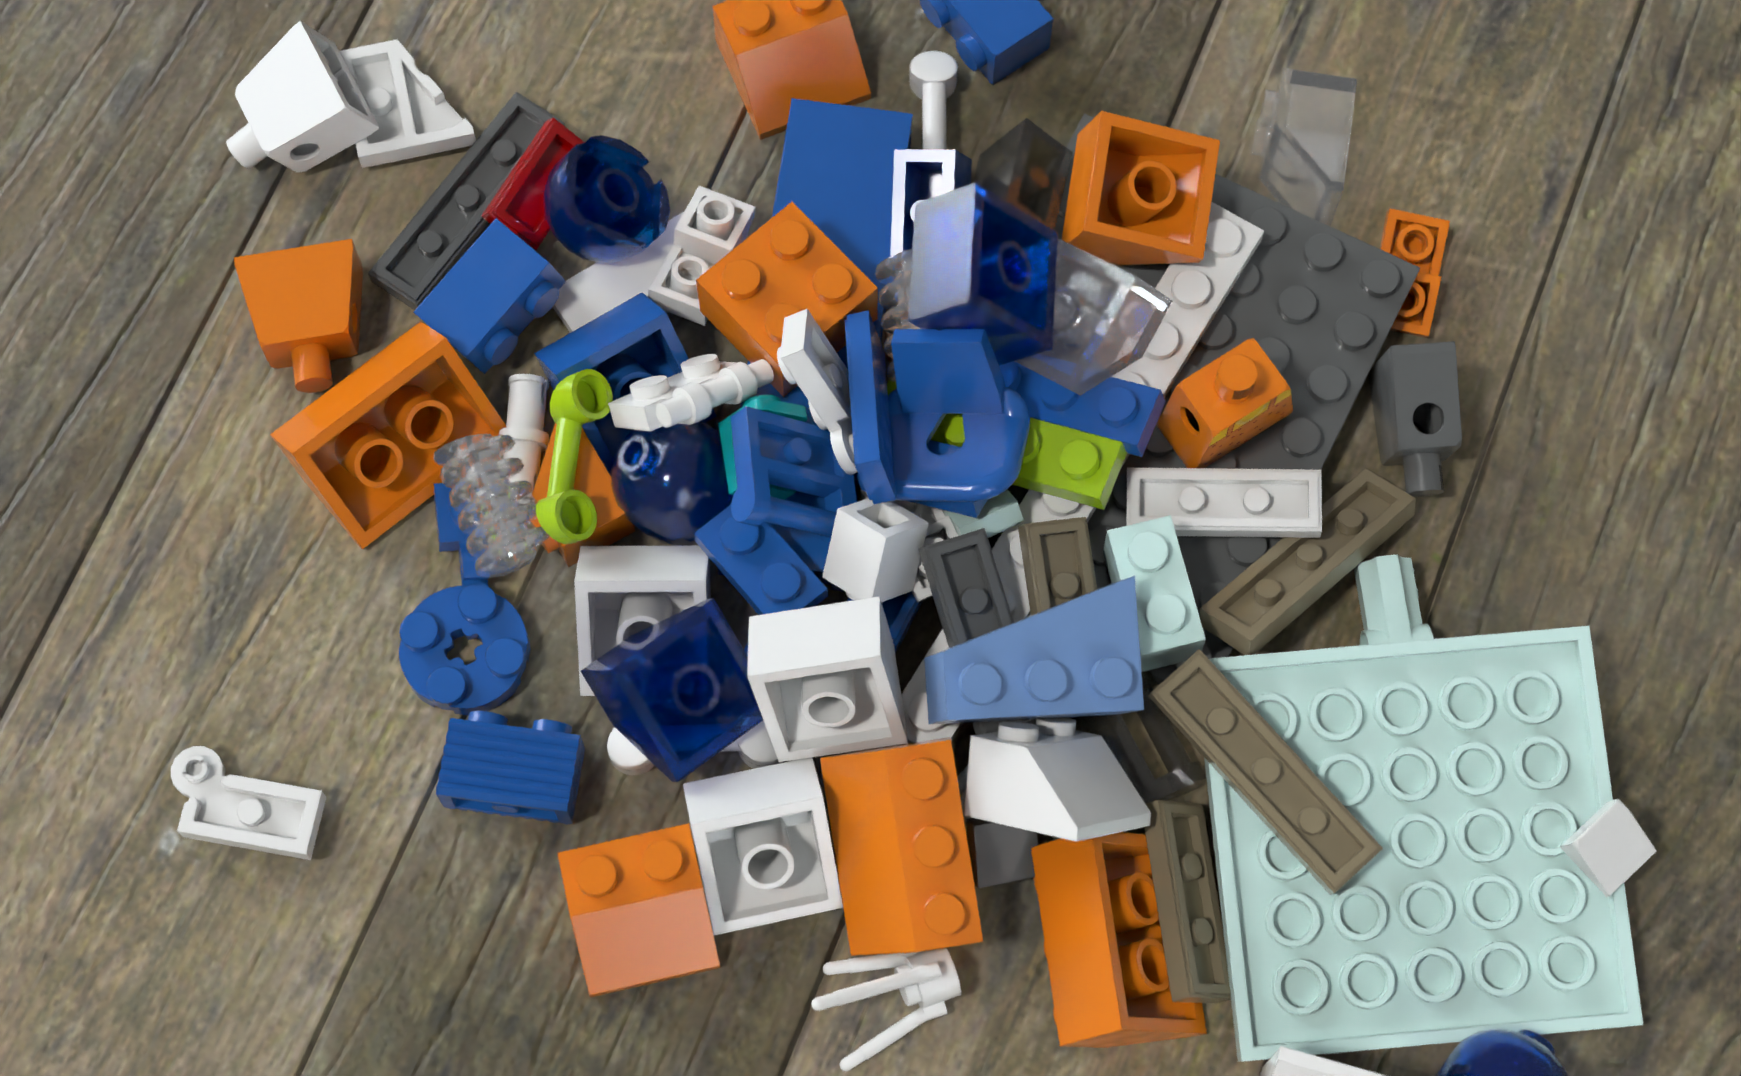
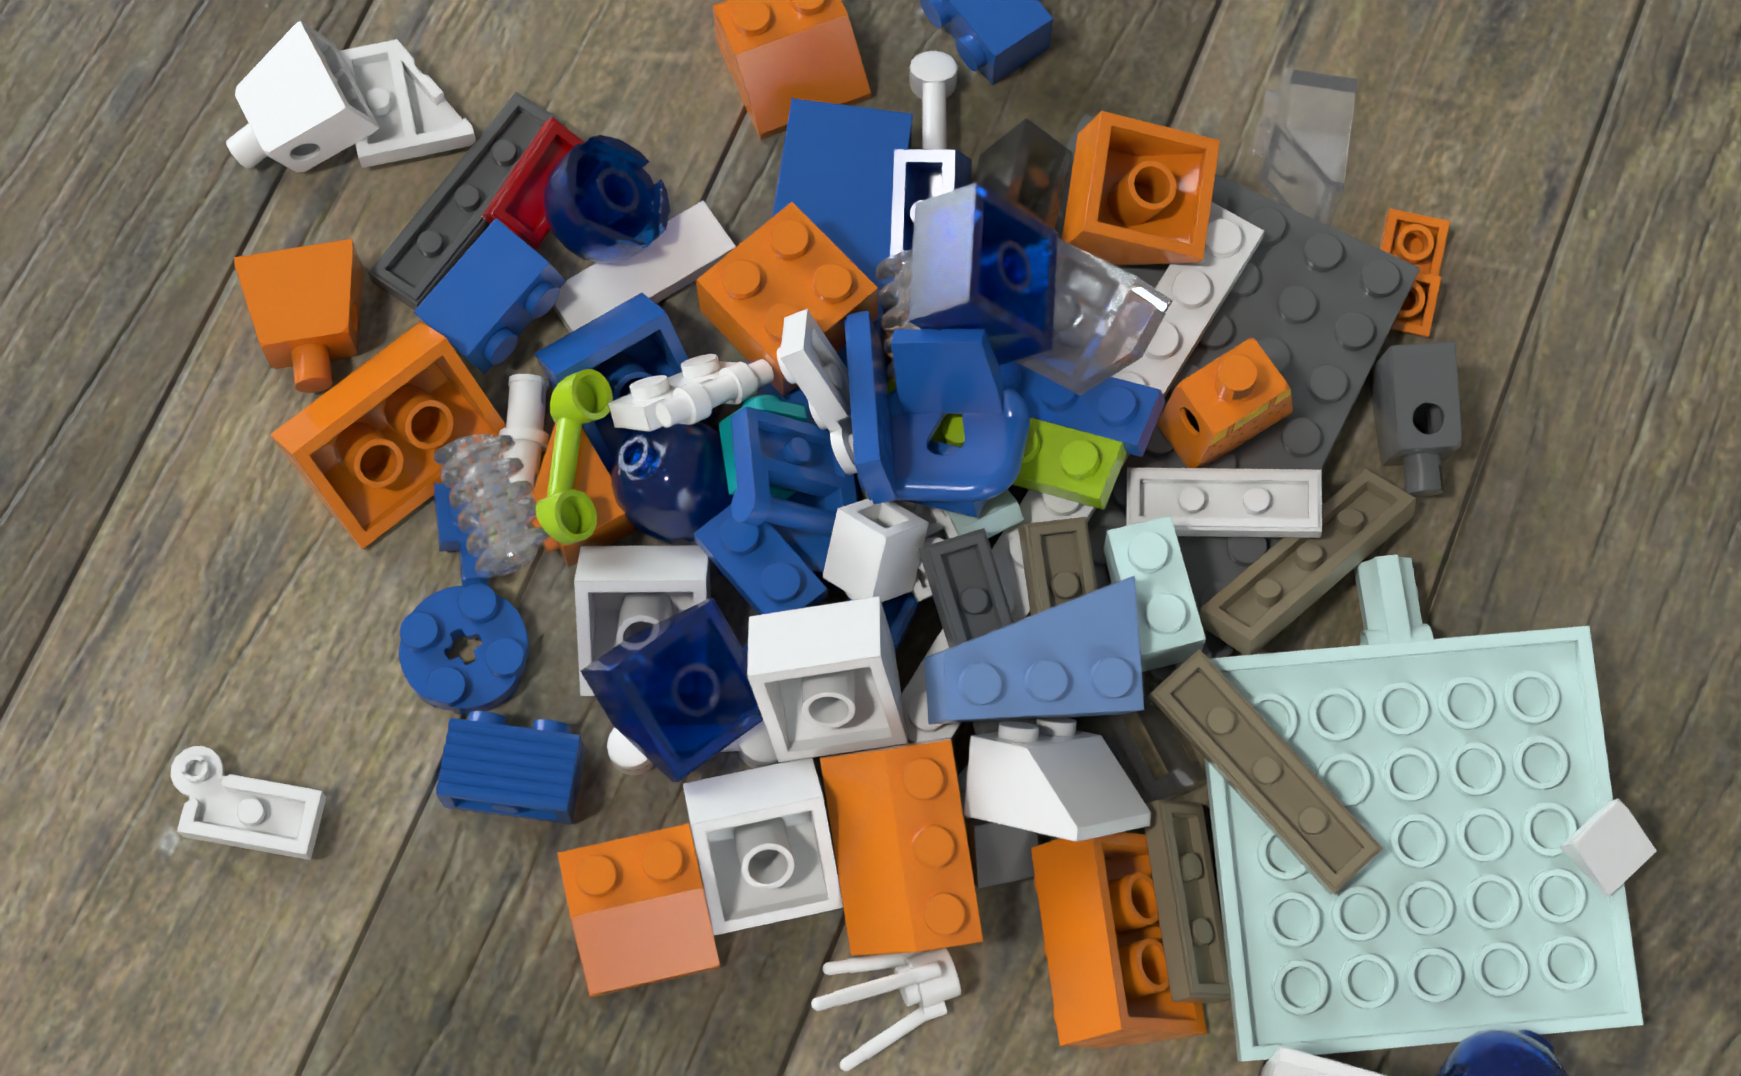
(702, 237): white slope -> none

